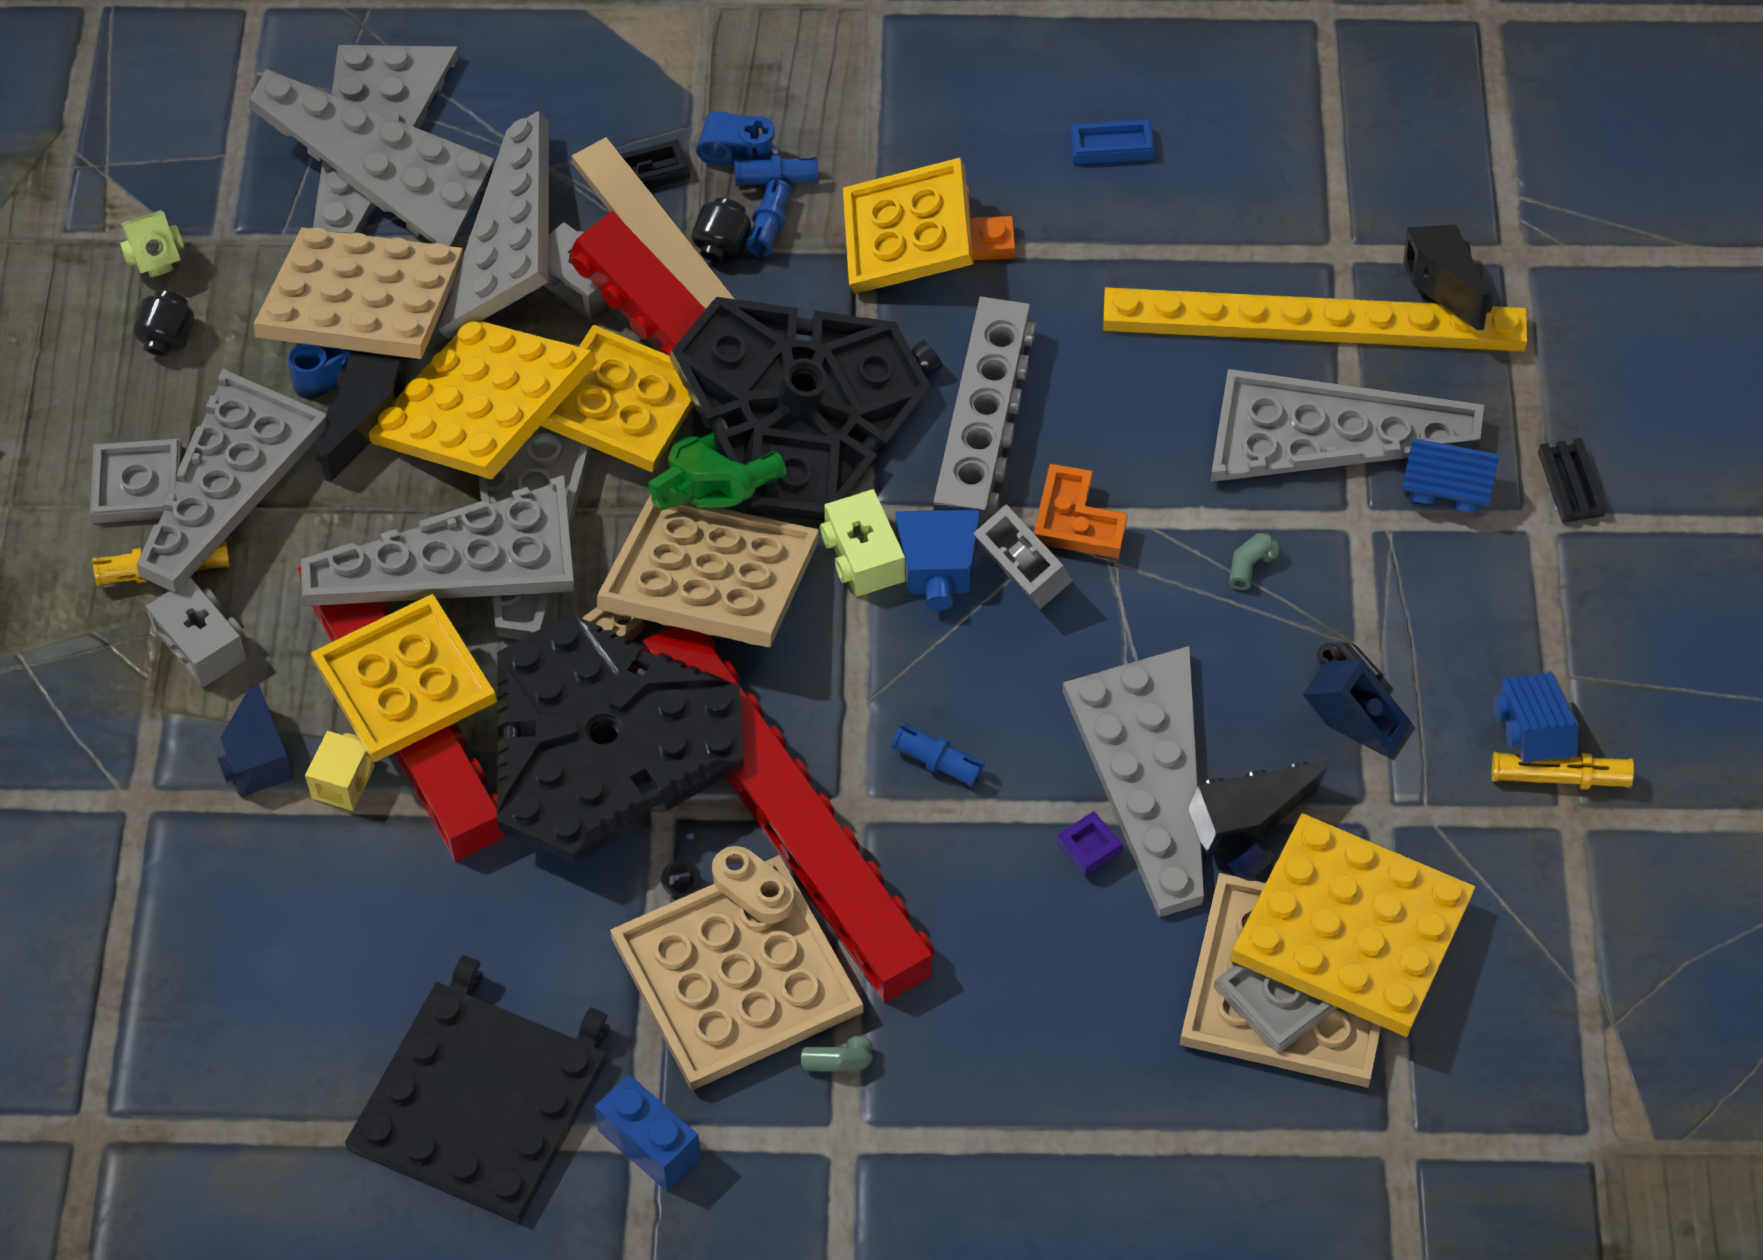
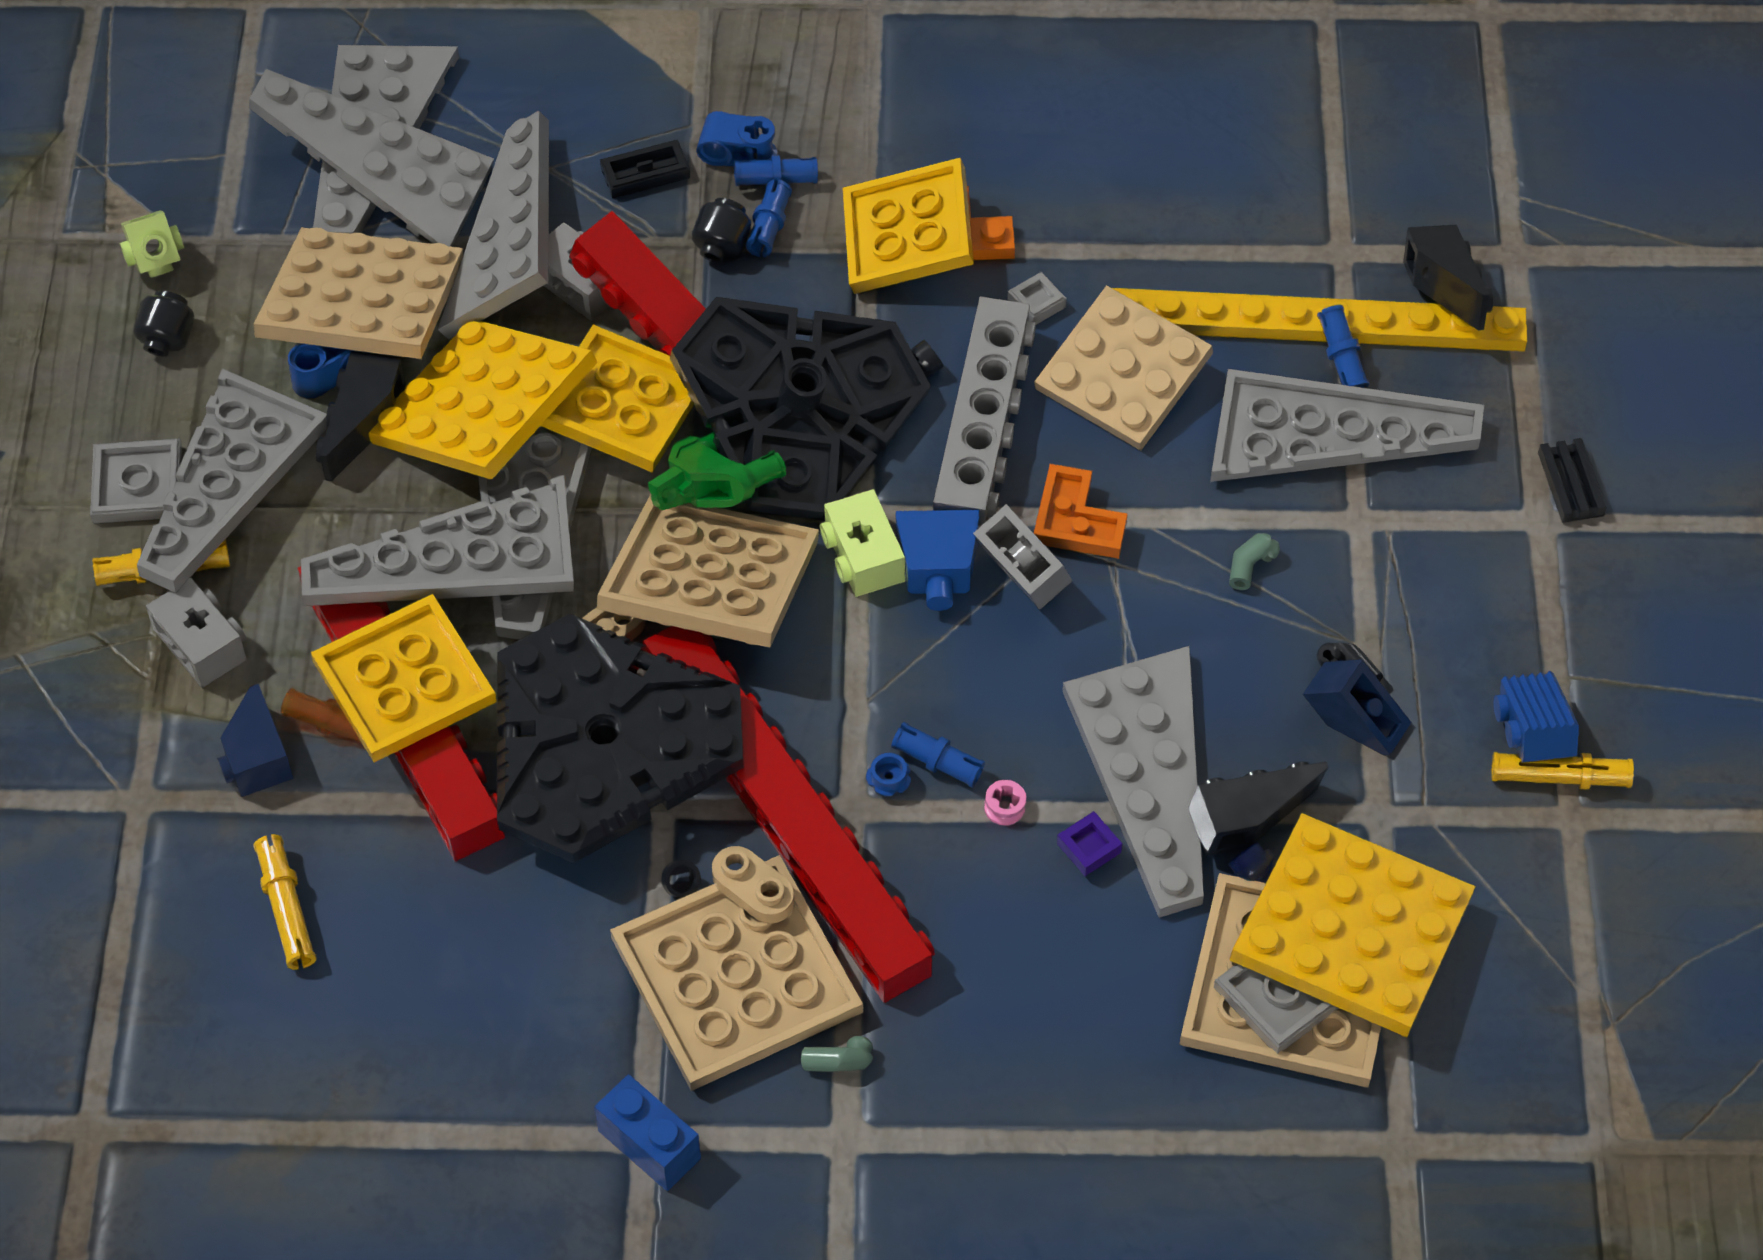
(280, 885): none -> yellow pin
(323, 714): none -> clear orange pin
(339, 770): light yellow brick -> none
(479, 1097): black plate -> none
(634, 204): tan tile -> none
(888, 765): none -> blue plate
(1016, 808): none -> bright pink bush
(1041, 295): none -> light grey tile
(1111, 141): blue tile -> none
(1123, 367): none -> tan plate
(1342, 347): none -> blue pin
(1450, 474): blue brick -> none

